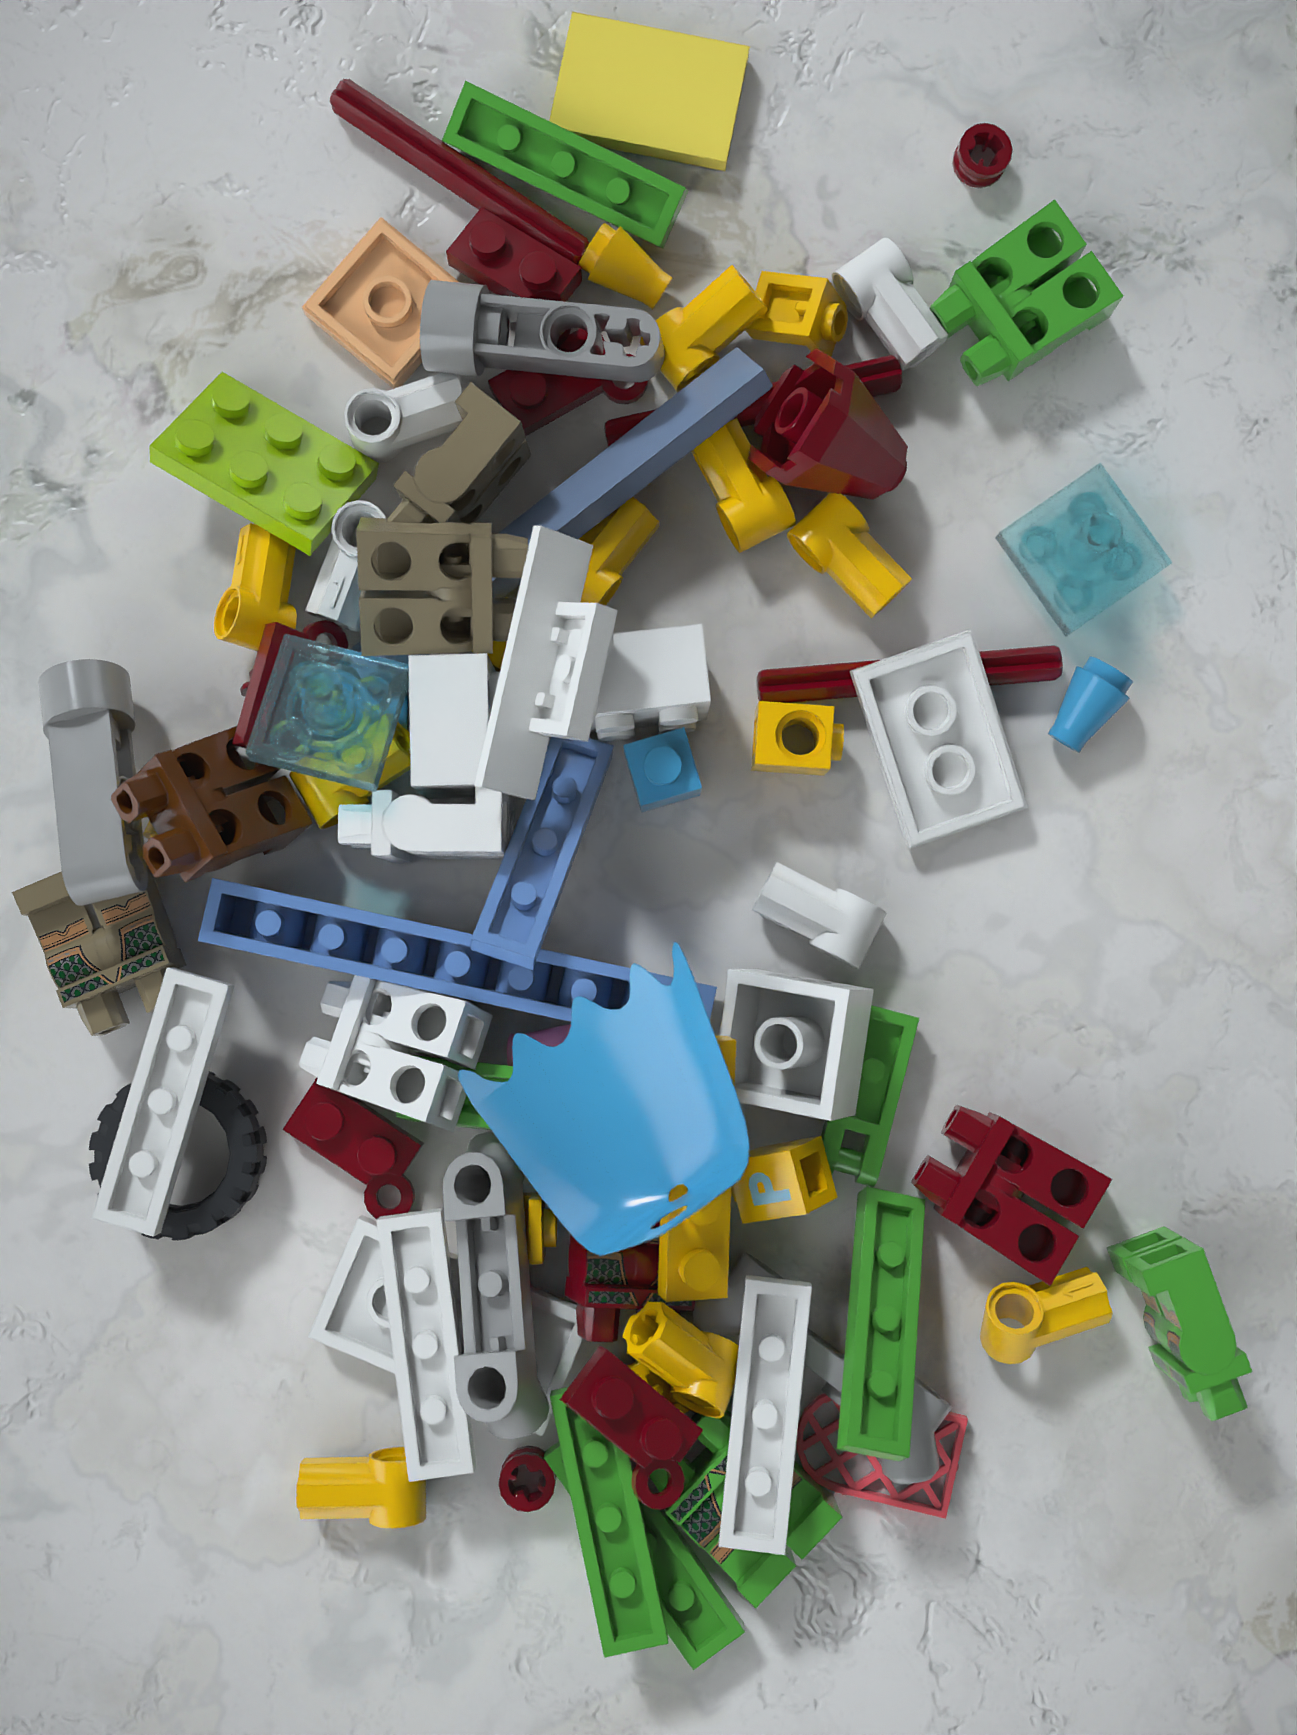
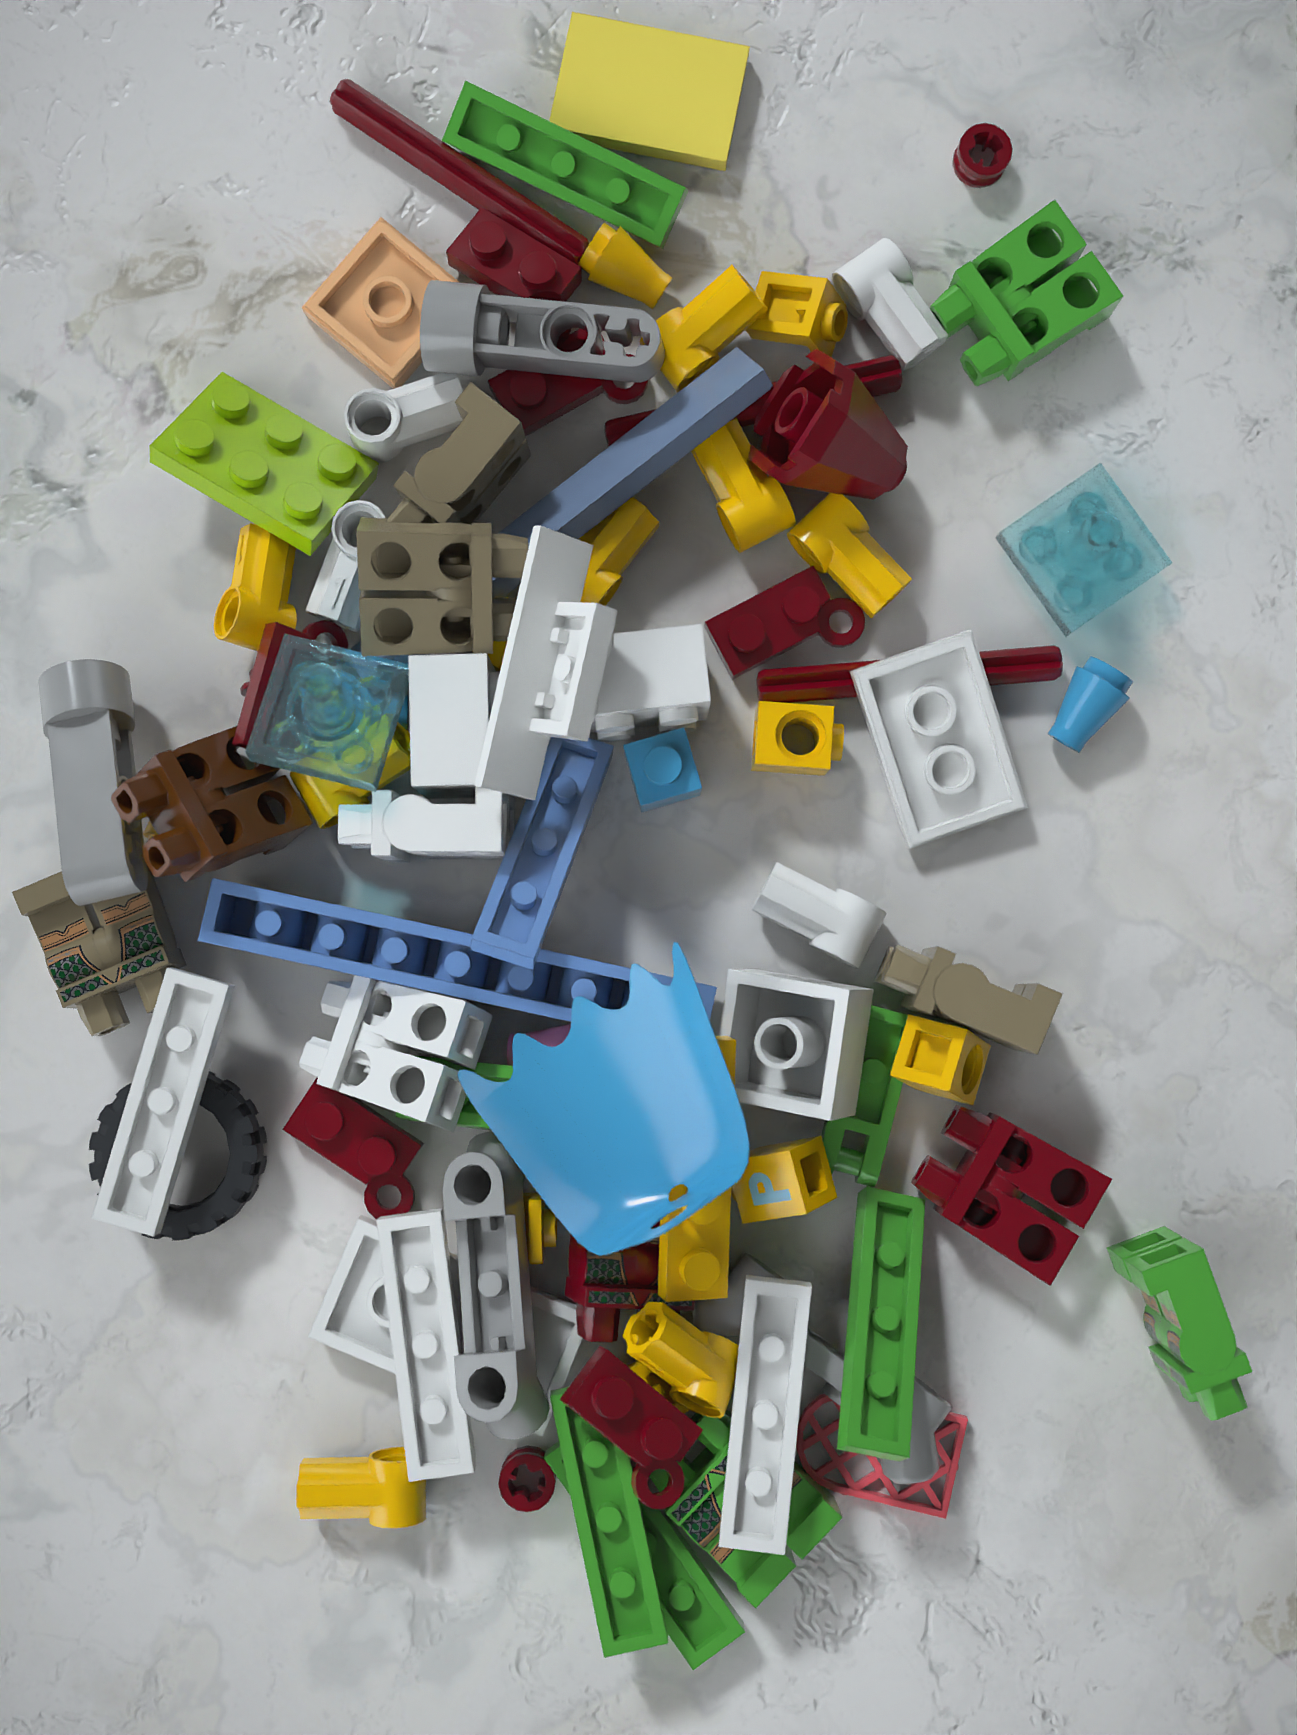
(780, 621): none -> dark red hinge
(940, 1059): none -> yellow brick
(967, 999): none -> dark tan hips
(1047, 1312): yellow piece -> none

